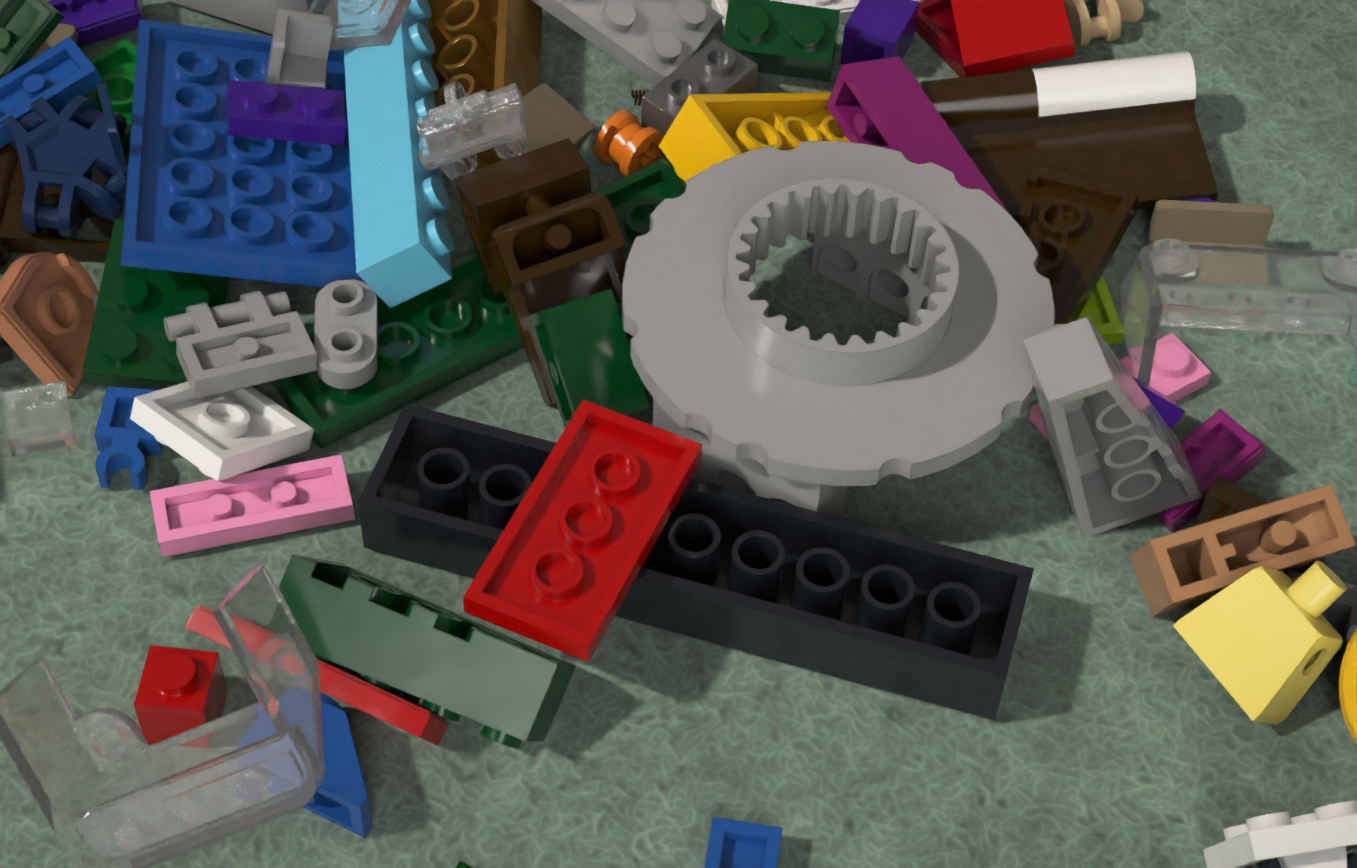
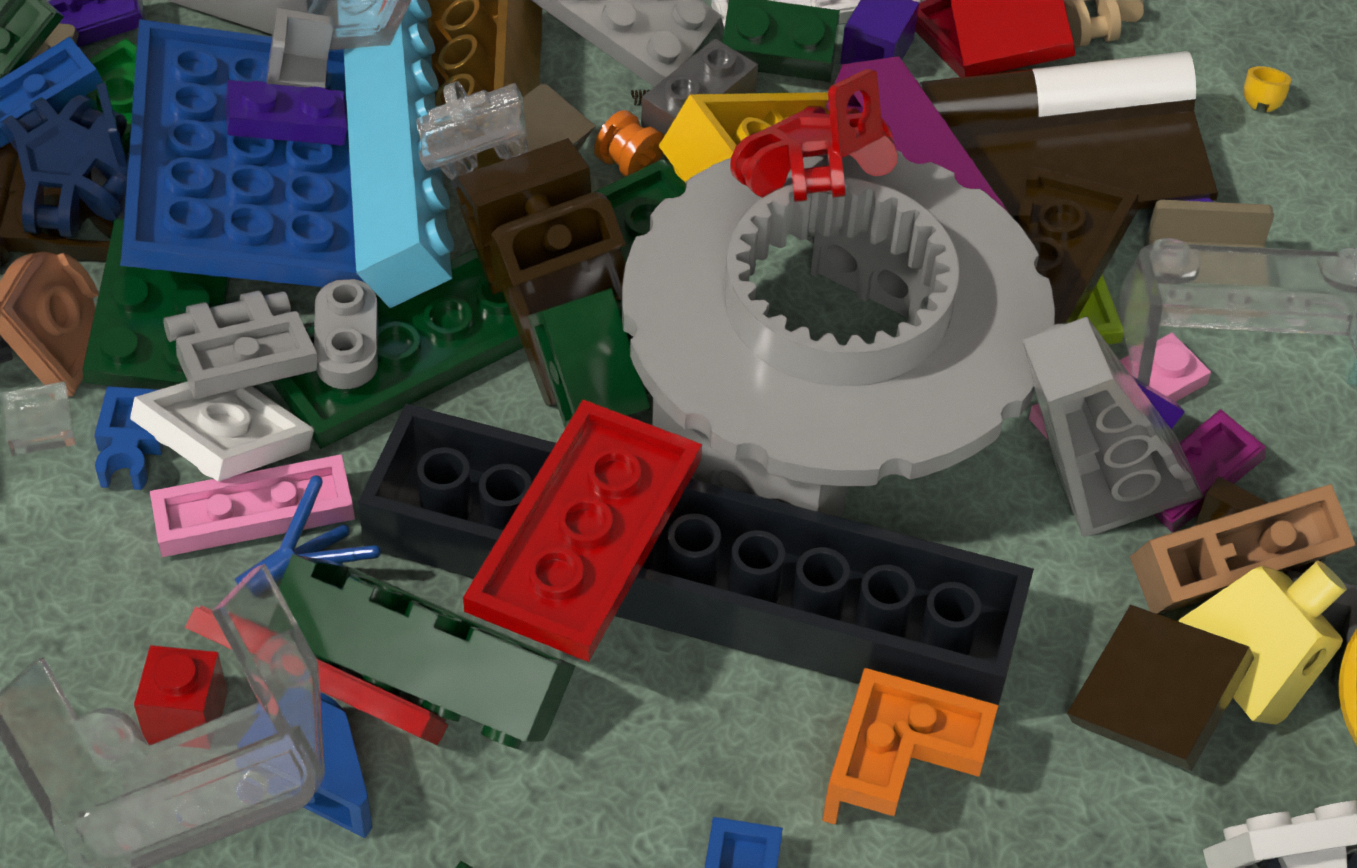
(279, 560): none -> blue plant
(769, 155): none -> red piece
(900, 722): none -> orange panel
(1161, 686): none -> dark brown tile
(1266, 87): none -> yellow hinge

